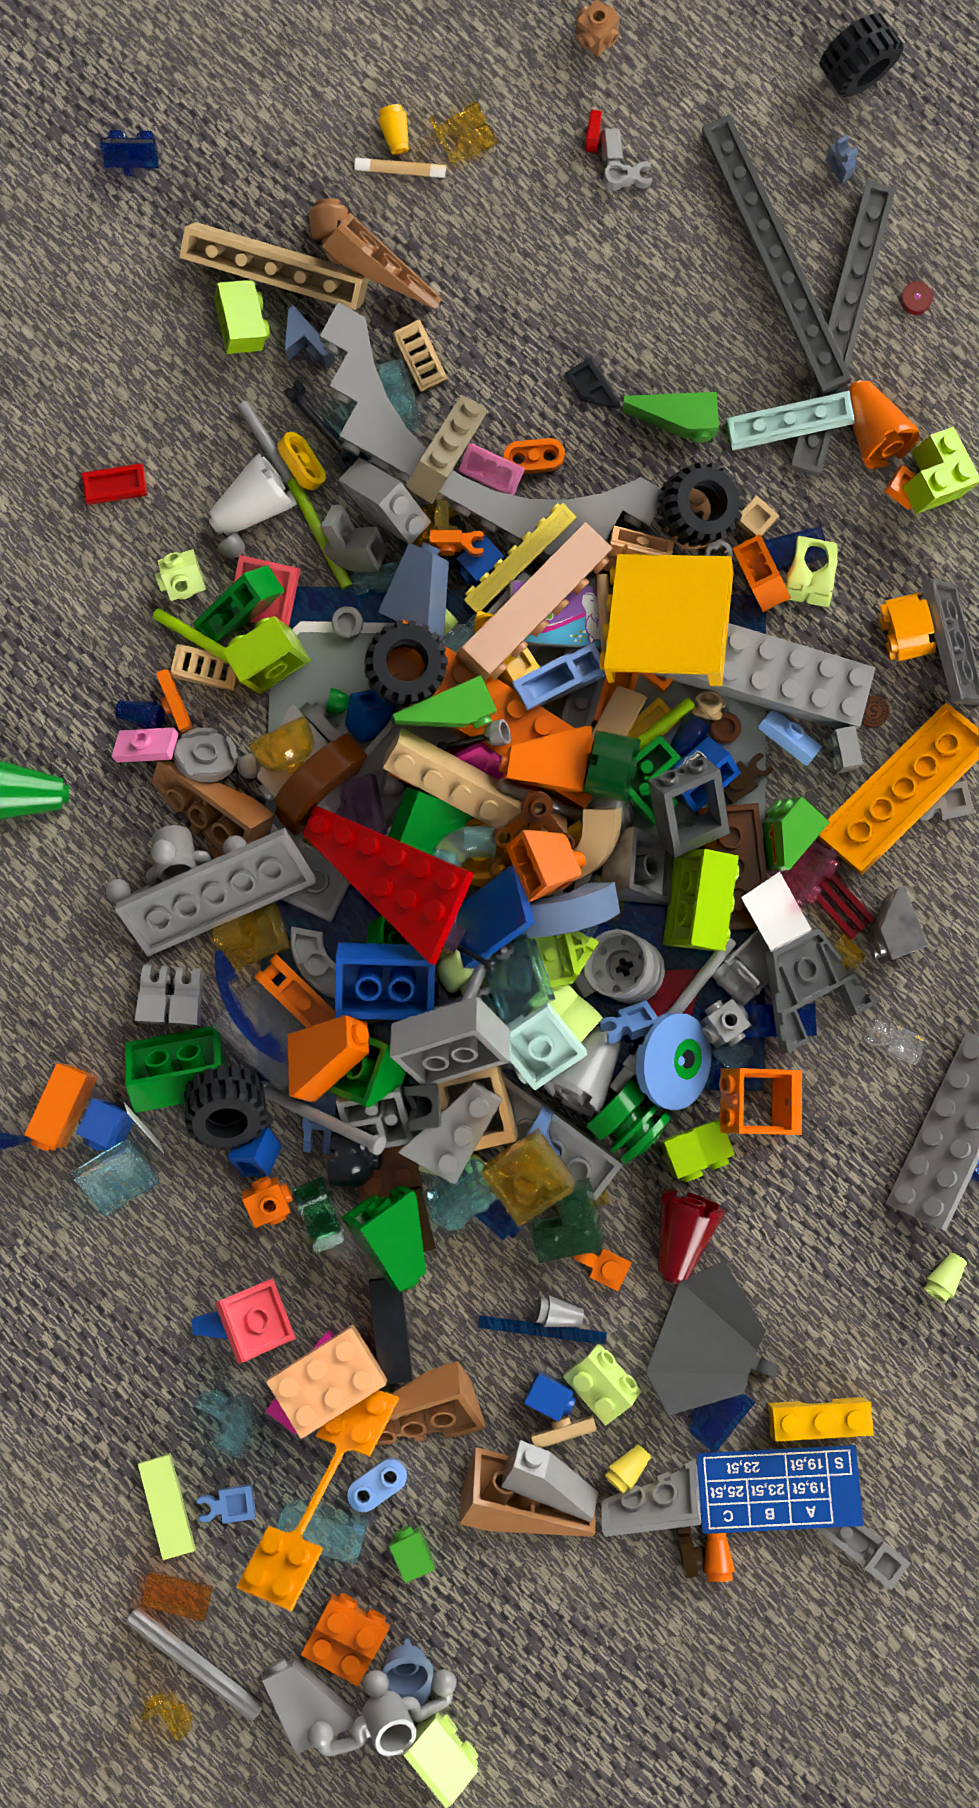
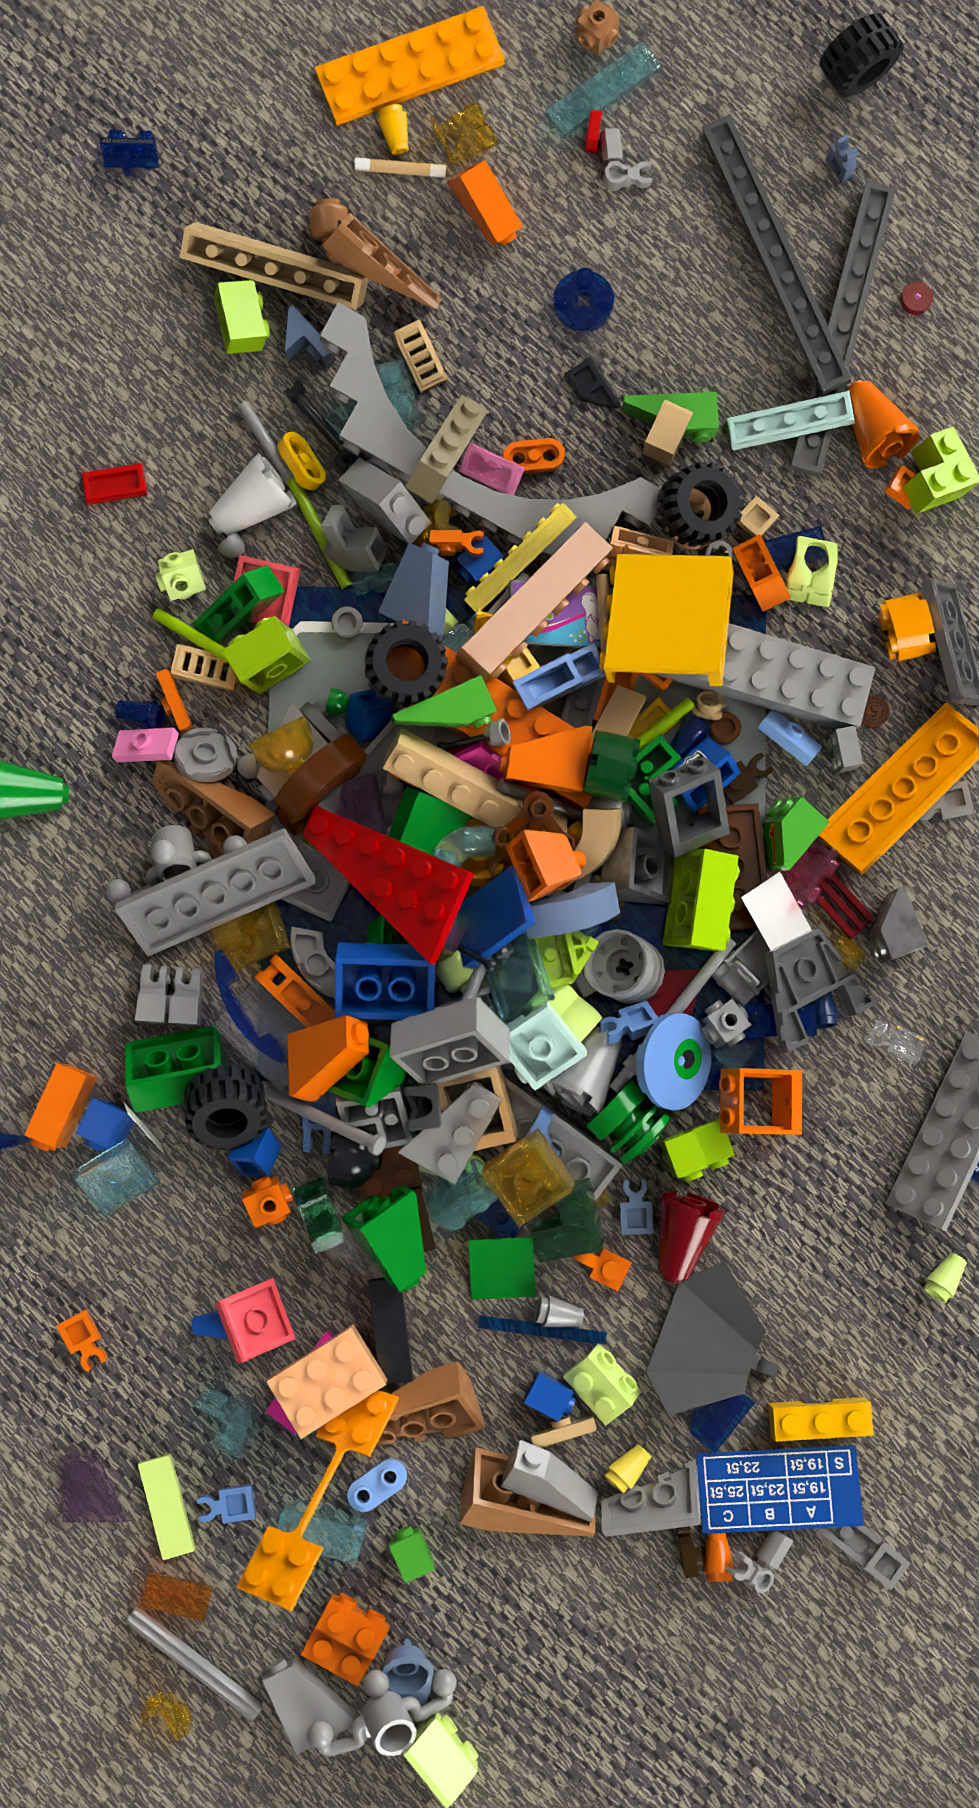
(79, 1334): none -> orange plate
(89, 1491): none -> clear purple wing
(410, 65): none -> light orange plate
(486, 203): none -> orange slope
(501, 1268): none -> green sticker
(583, 283): none -> clear blue plate
(603, 89): none -> clear light blue plate
(636, 1214): none -> sand blue plate
(667, 432): none -> tan slope
(759, 1573): none -> light grey bar
(825, 1011): none -> dark blue cone

